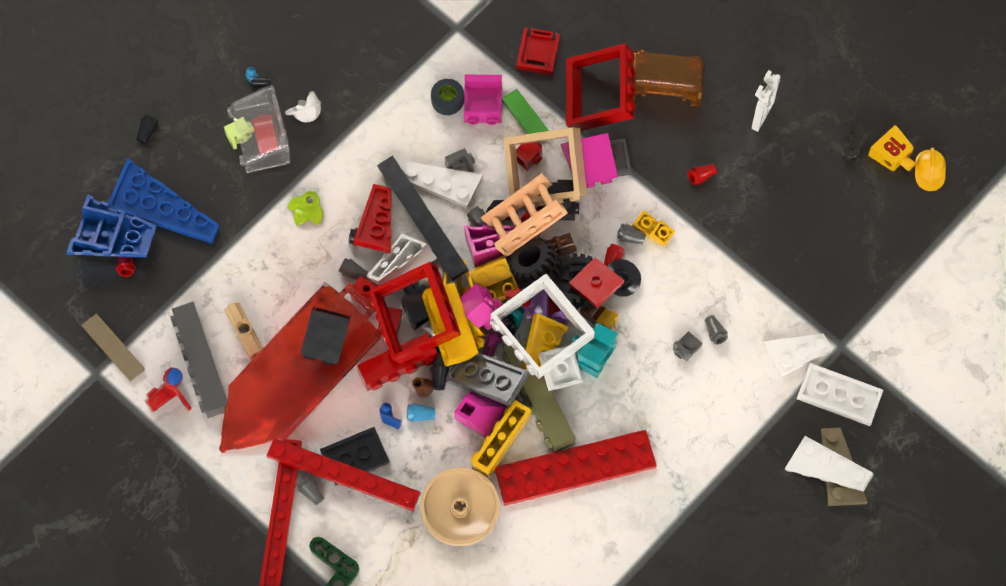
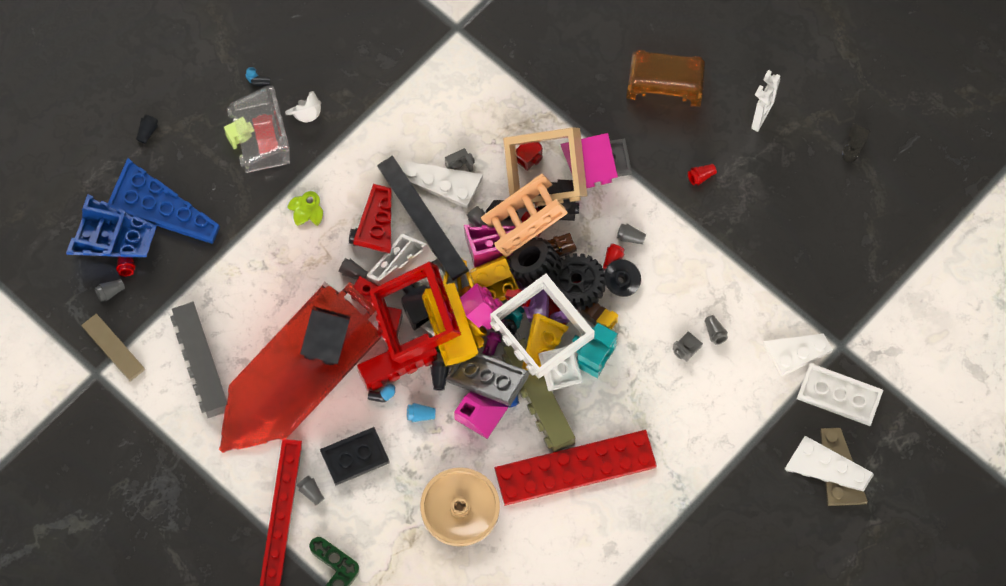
(108, 289): none -> dark grey cone
(166, 391): red piece -> none
(239, 321): tan piece -> none
(343, 474): red plate -> none
(384, 395): none -> arm
(387, 416): blue arm -> none
(423, 386): reddish brown cone -> none
(449, 90): black wheel -> none
(482, 99): dark pink panel -> none
(501, 439): yellow brick -> none
(523, 113): bright green tile -> none
(539, 49): red container -> none
(574, 88): red window -> none
(596, 282): plate -> none
(654, 230): yellow slope -> none
(893, 150): yellow torso -> none
(930, 170): yellow piece -> none

